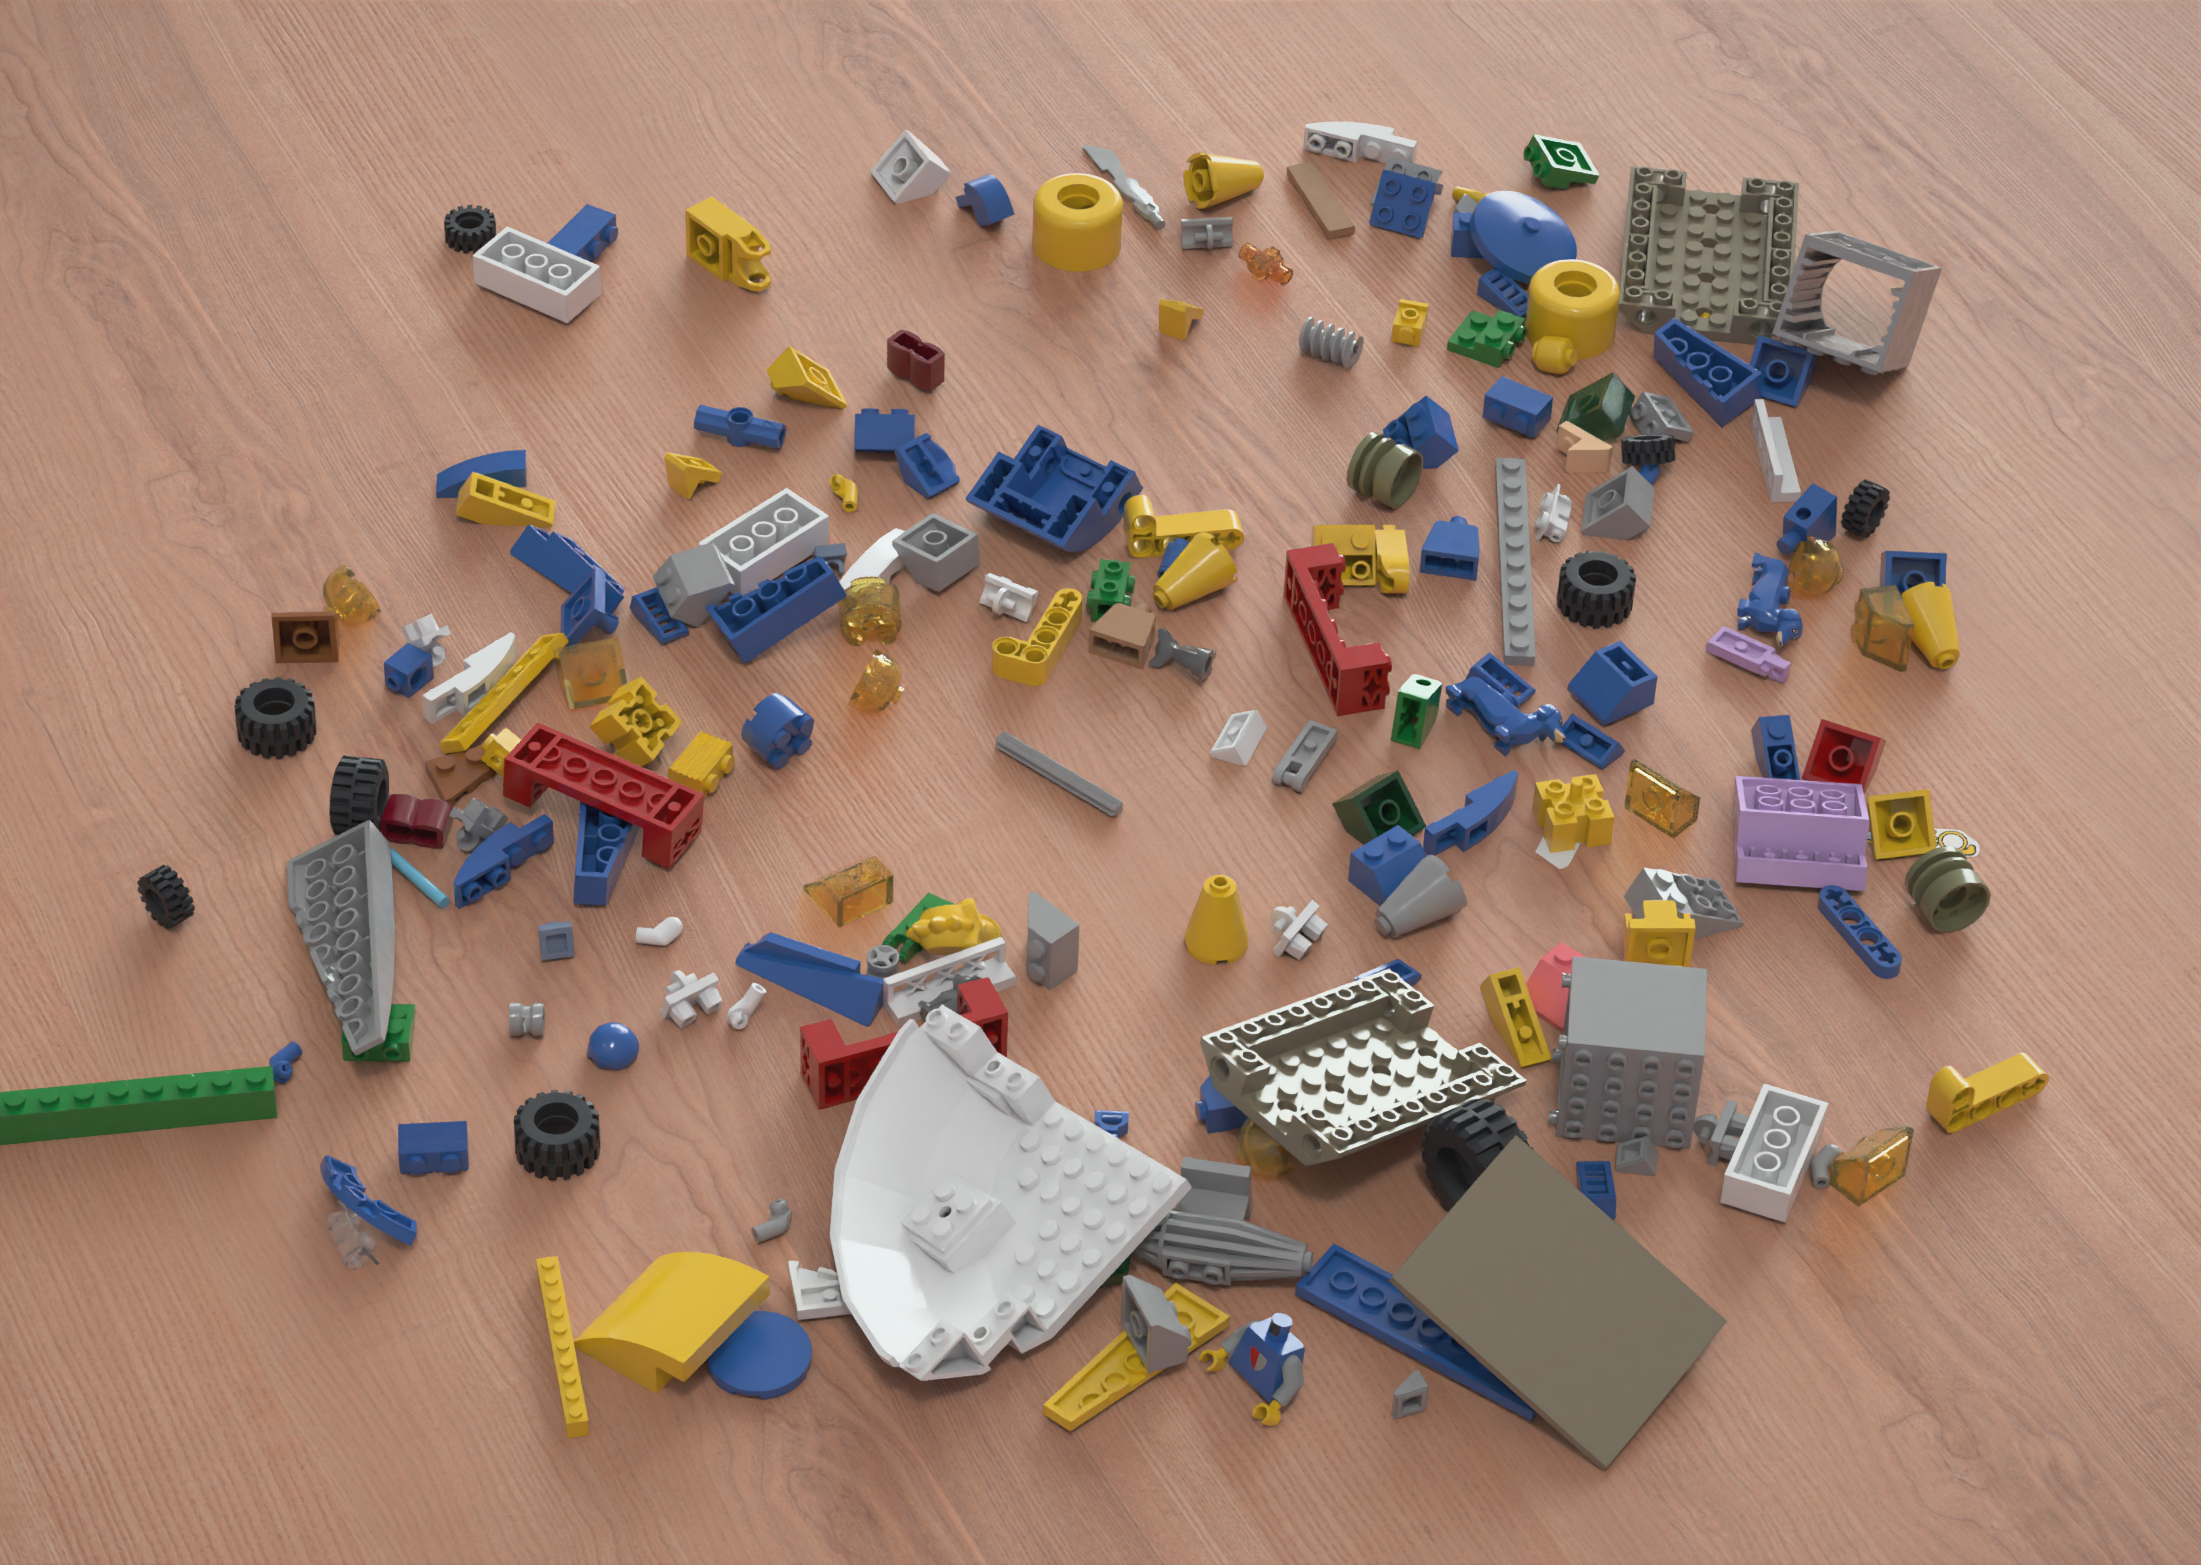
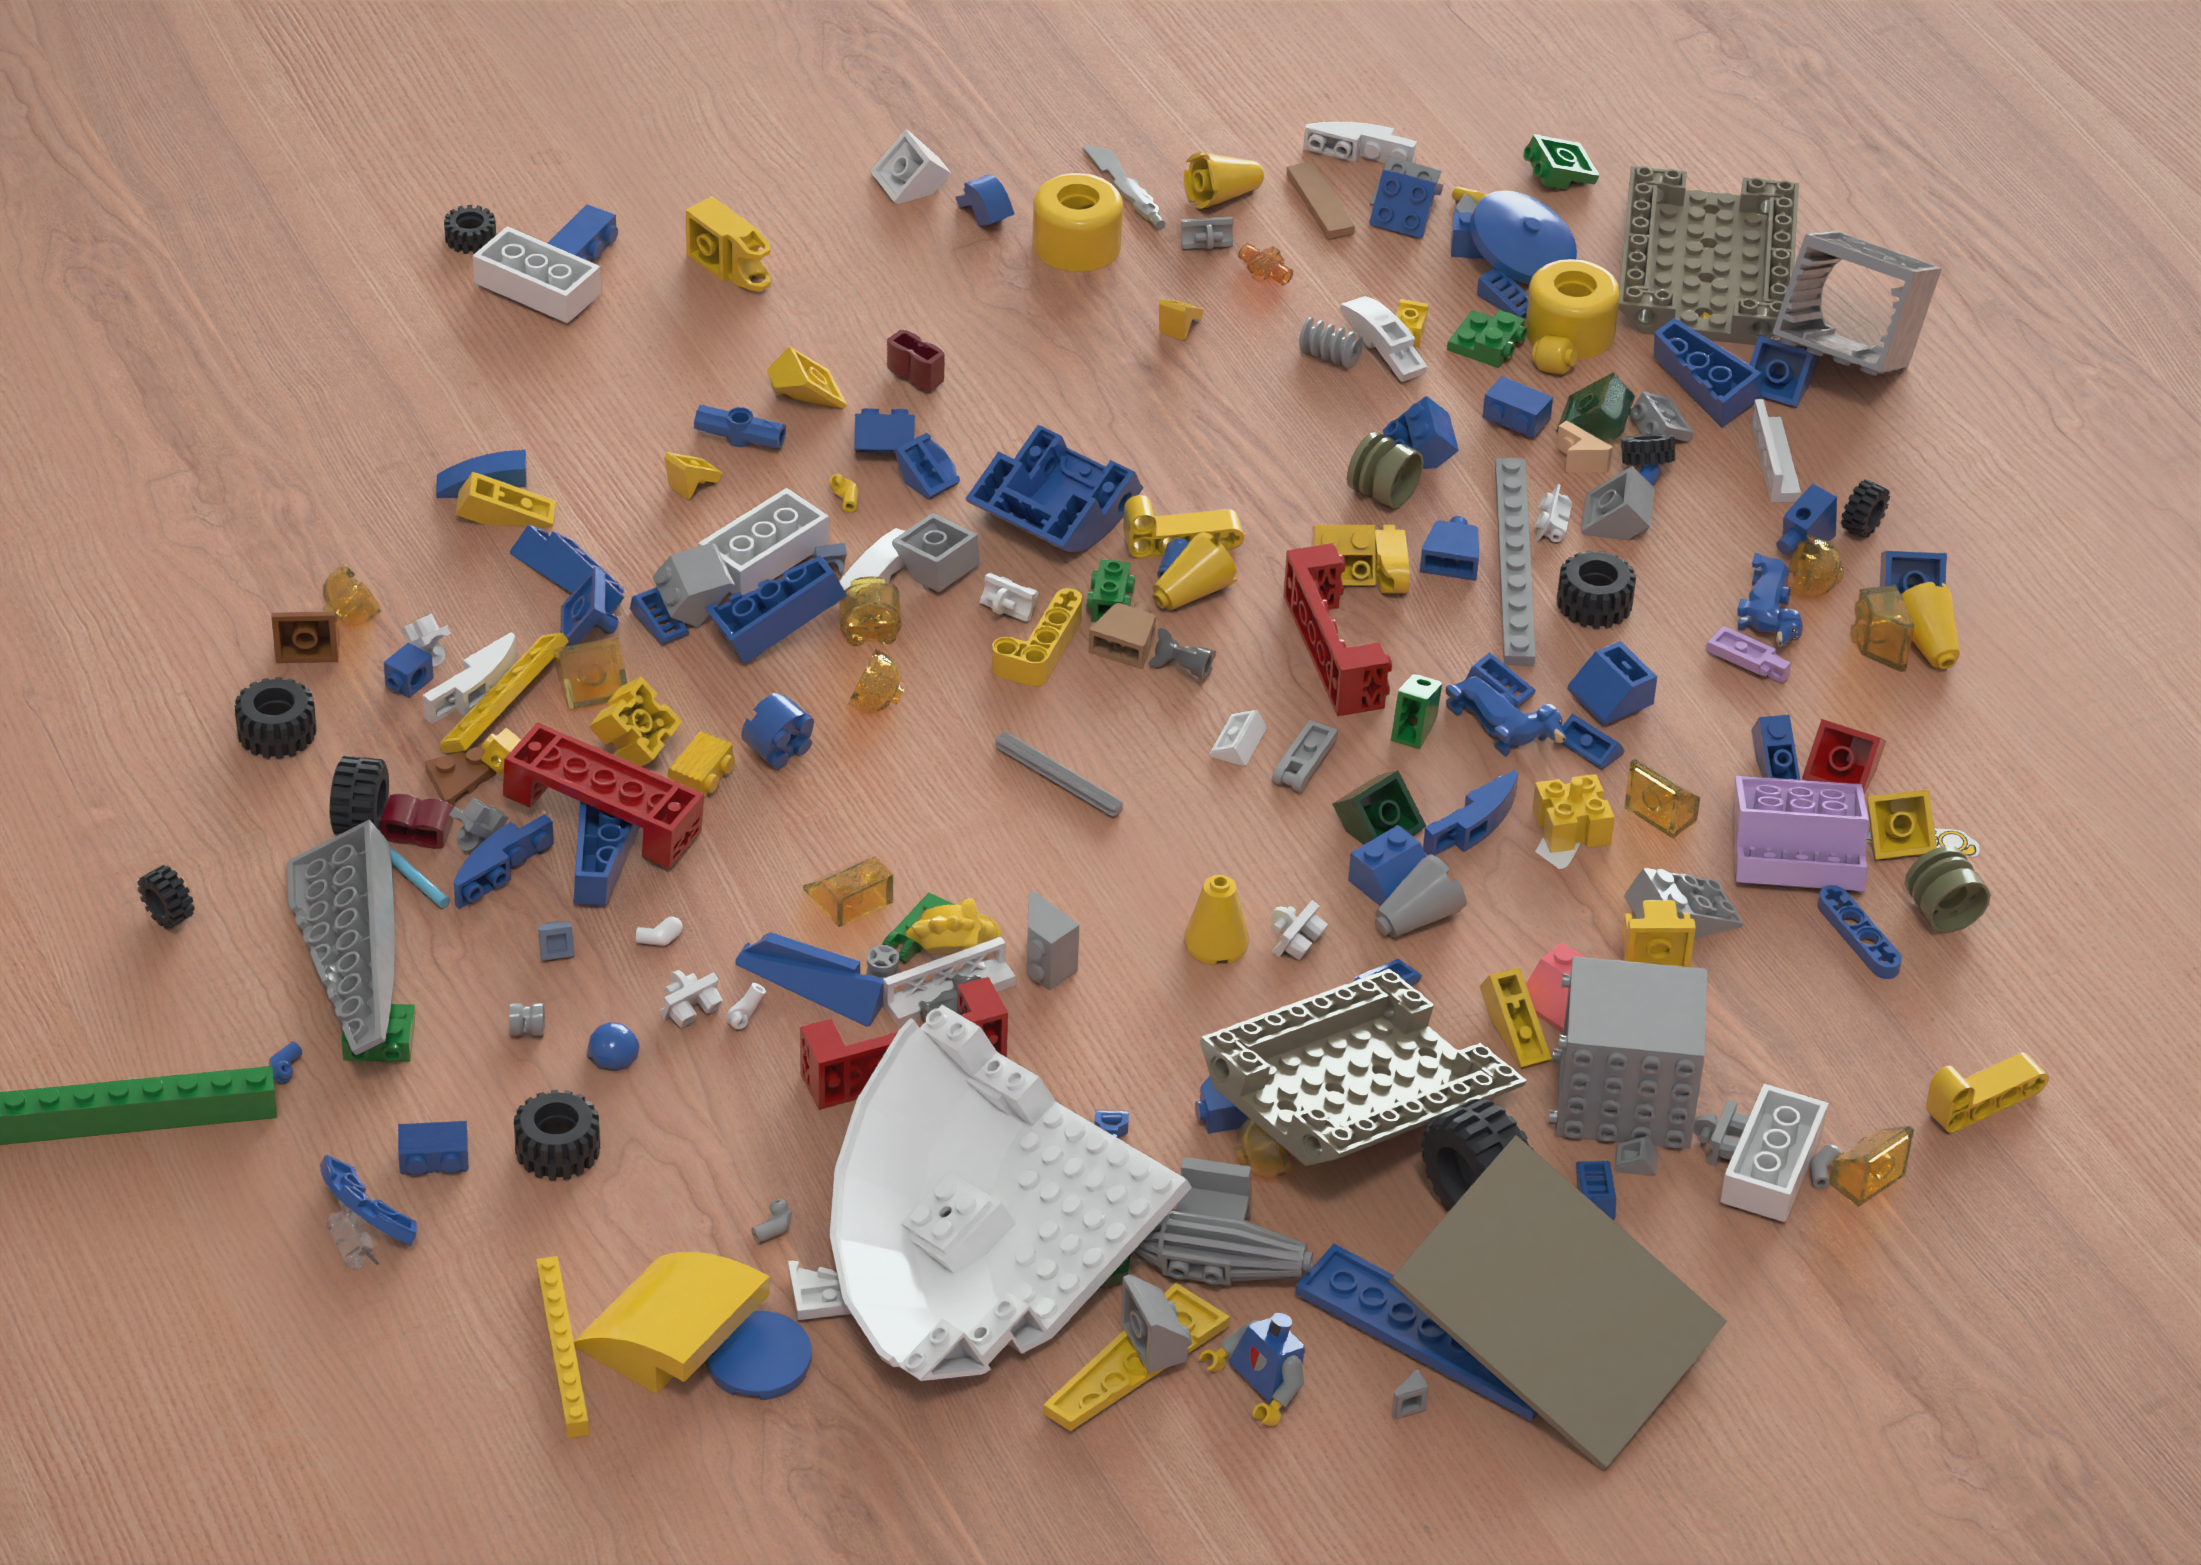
(1386, 333): none -> white slope

